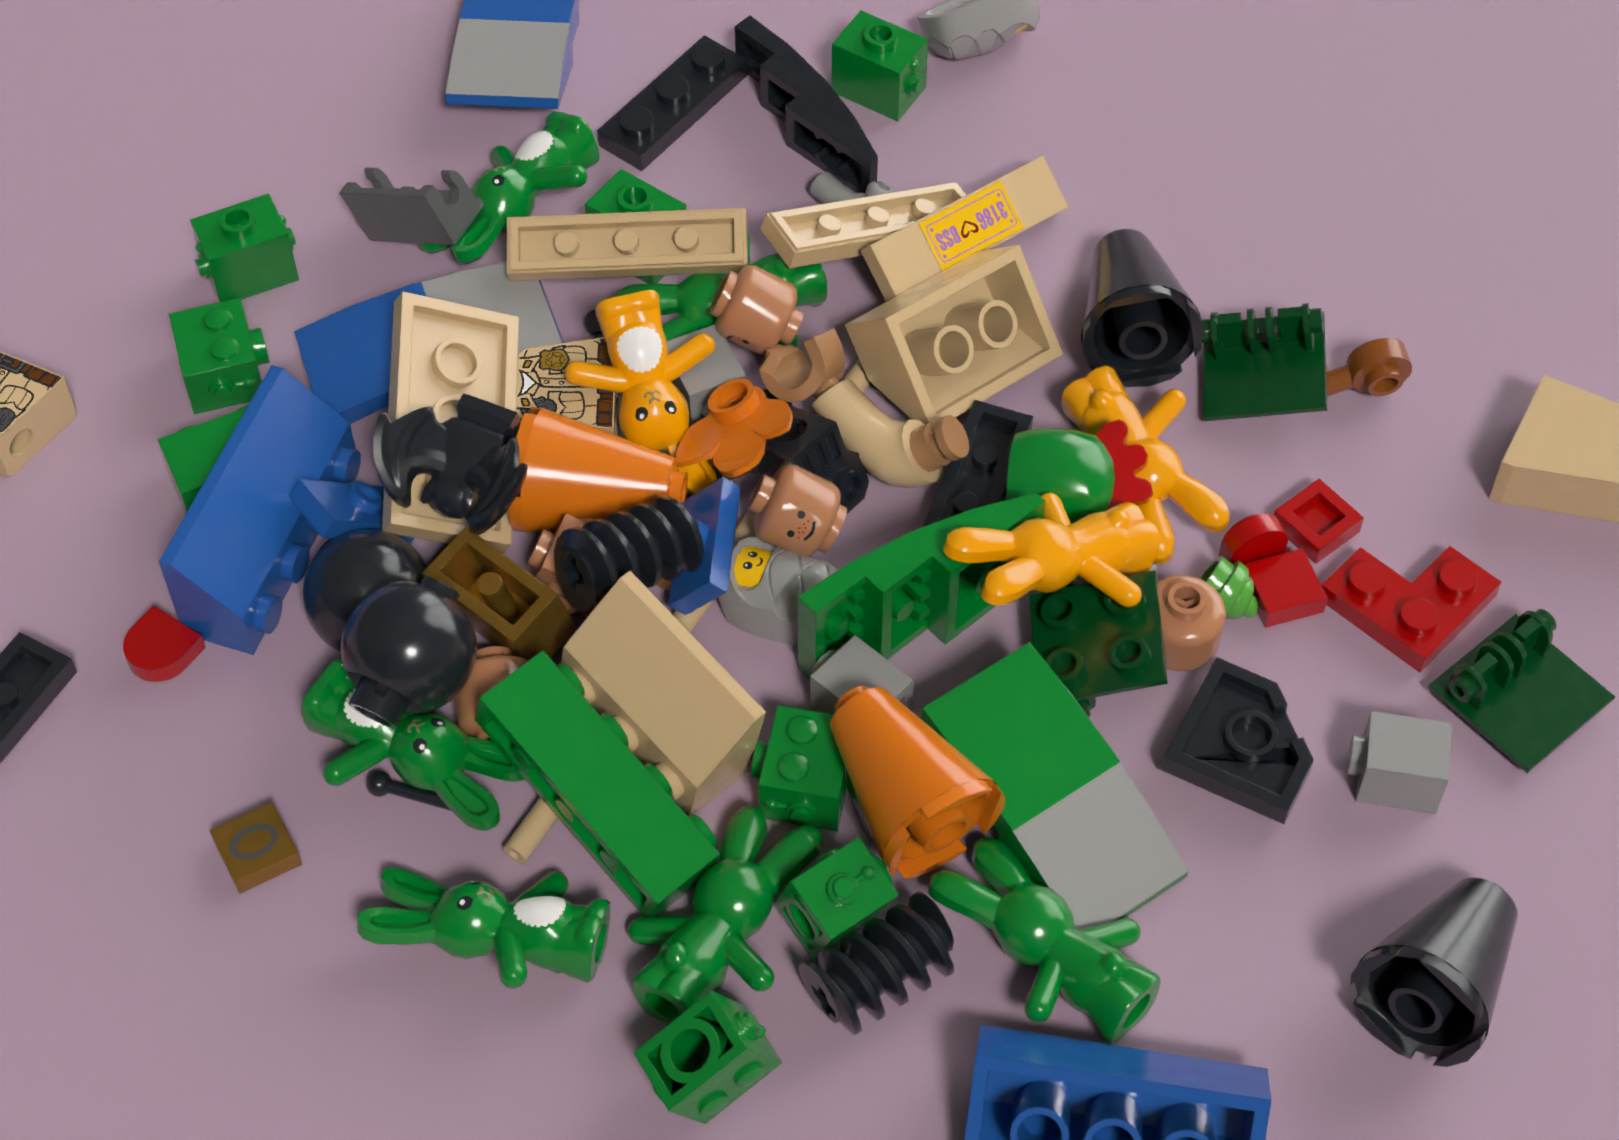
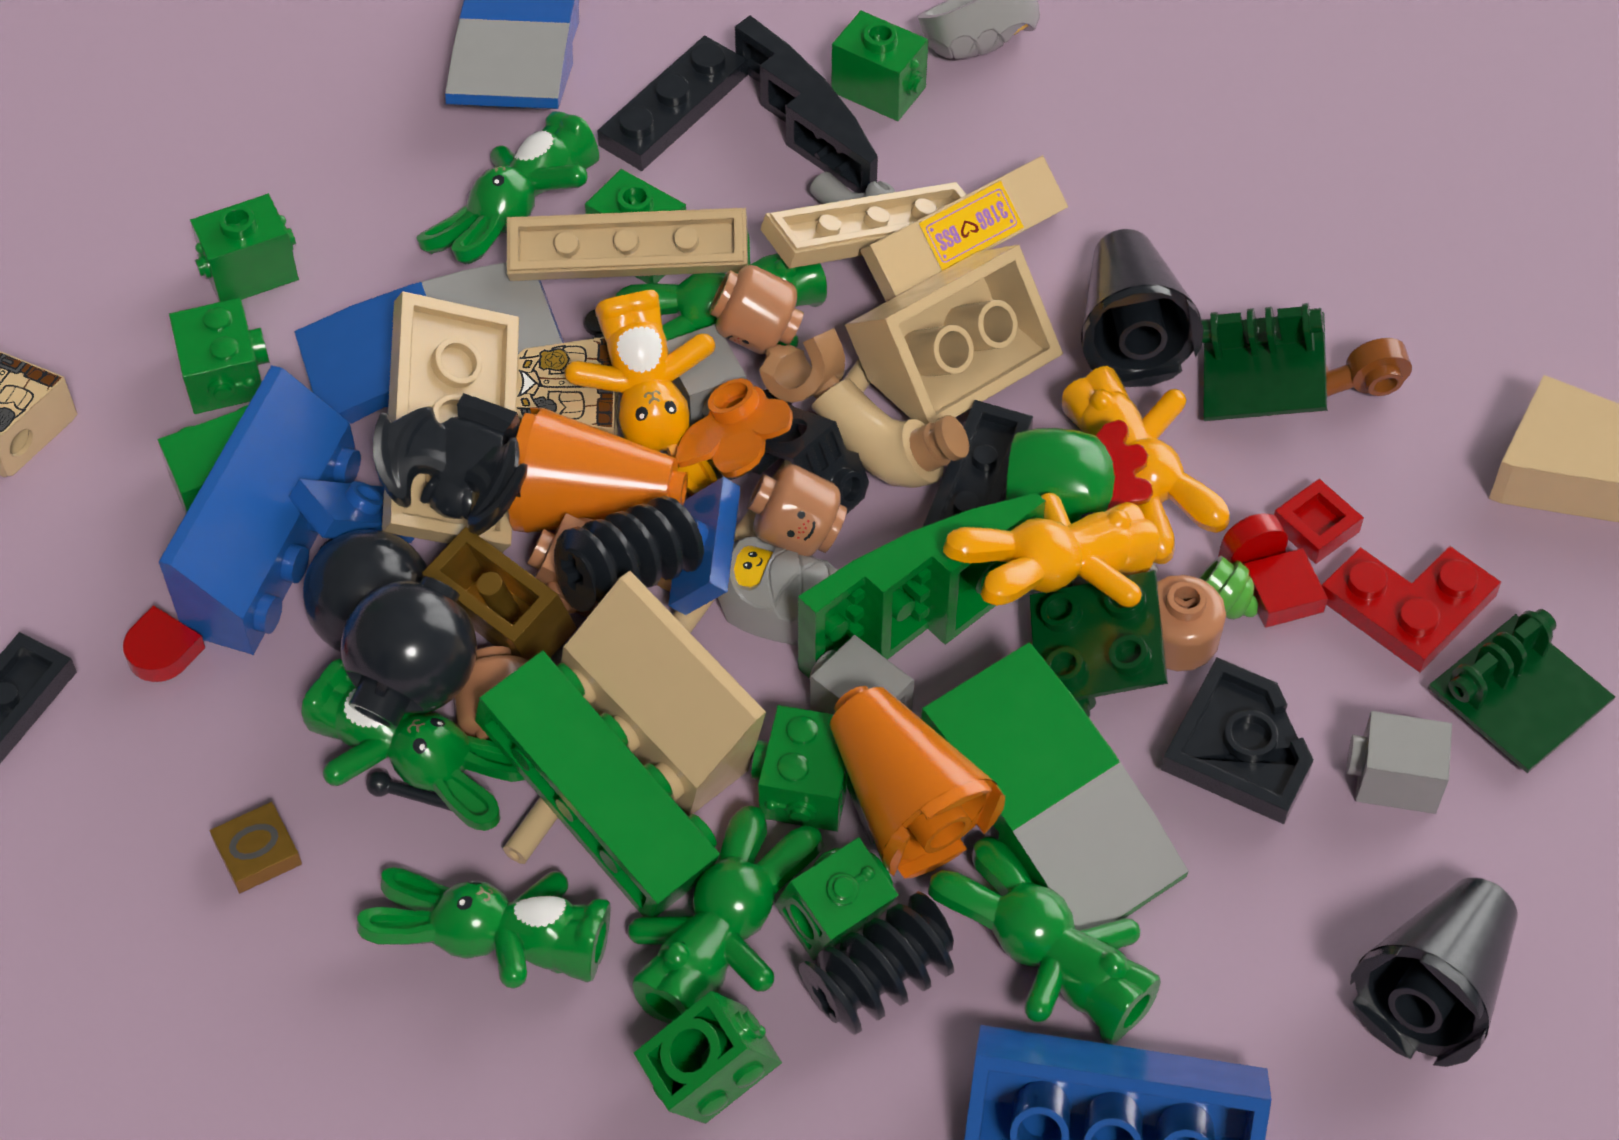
(412, 213): dark grey hinge -> none

